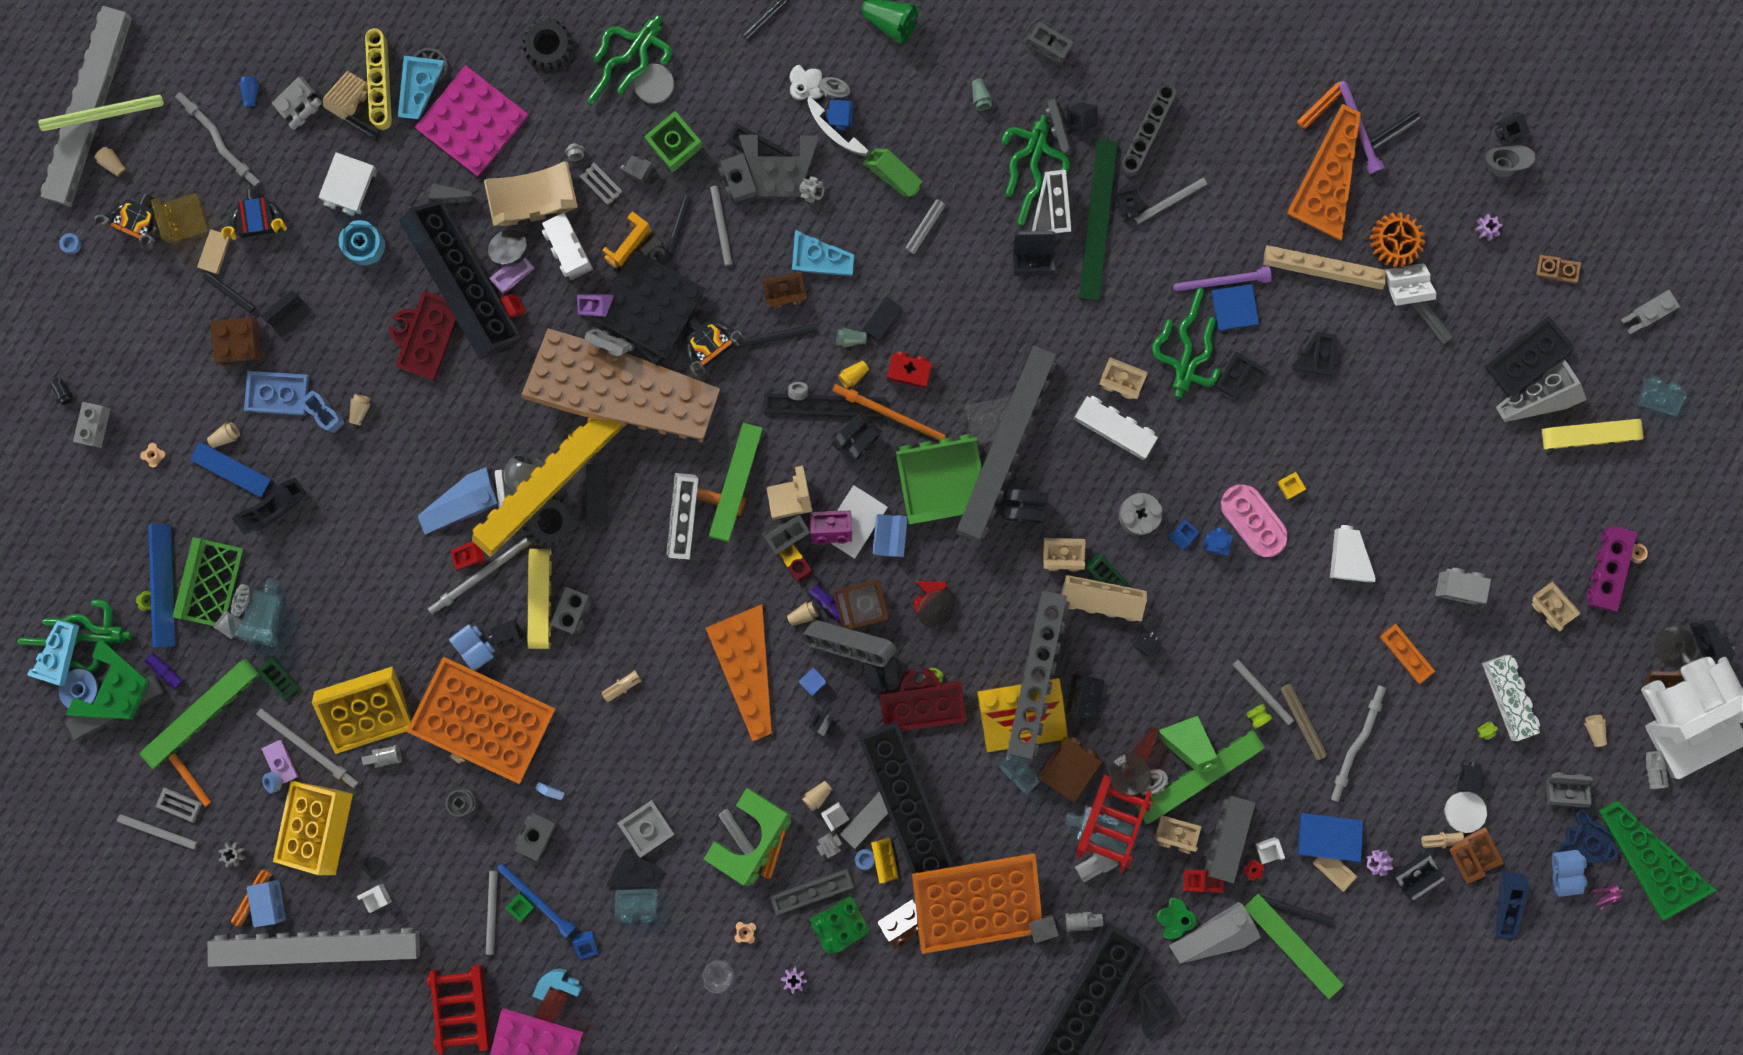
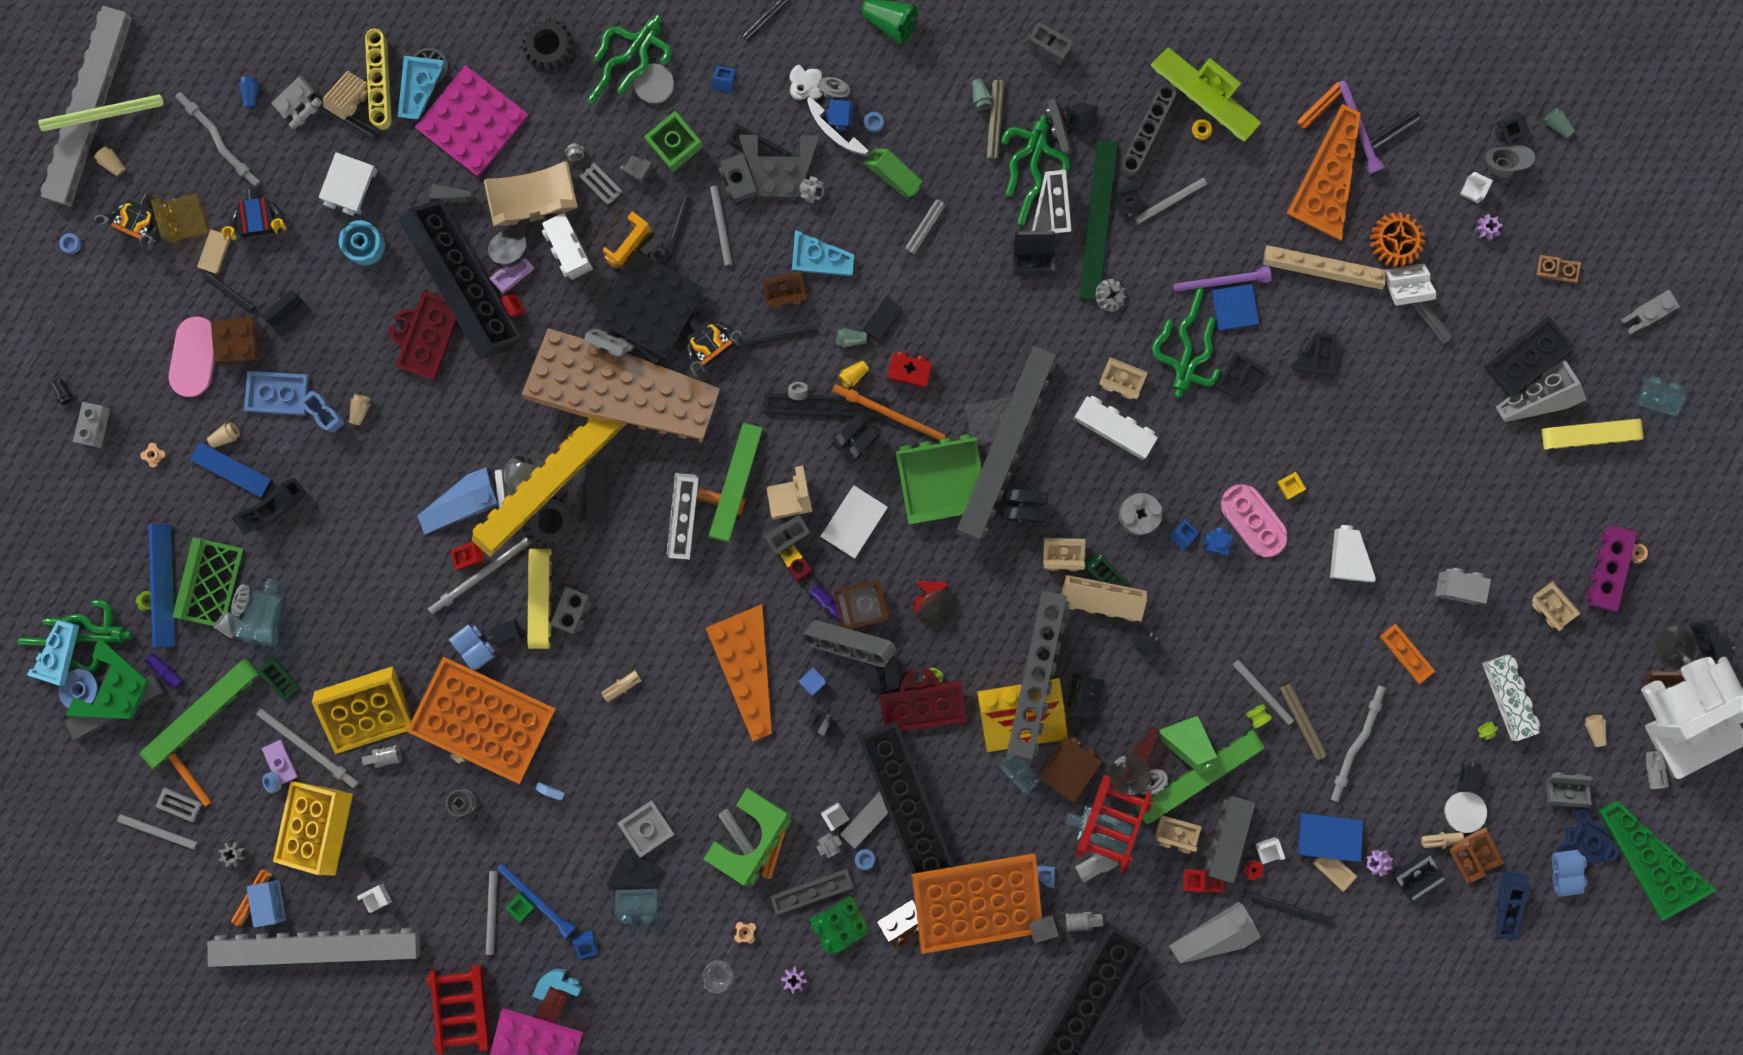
(192, 357): none -> bright pink tile
(545, 828): dark grey brick -> none
(594, 304): medium lavender slope -> none
(723, 79): none -> blue slope
(803, 614): tan cone -> none
(816, 796): tan cone -> none
(831, 527): magenta bracket -> none
(873, 122): none -> medium blue tile
(884, 860): yellow plate -> none
(890, 535): medium blue panel -> none
(995, 119): none -> dark tan axle
(1046, 875): none -> medium blue tile
(1102, 292): none -> light grey gear
(1172, 919): green plate -> none
(1202, 123): none -> yellow plate
(1209, 89): none -> lime bracket
(1293, 946): bright green tile -> none
(1476, 187): none -> white panel
(1558, 121): none -> sand green cone
(1613, 895): flat silver piece -> none

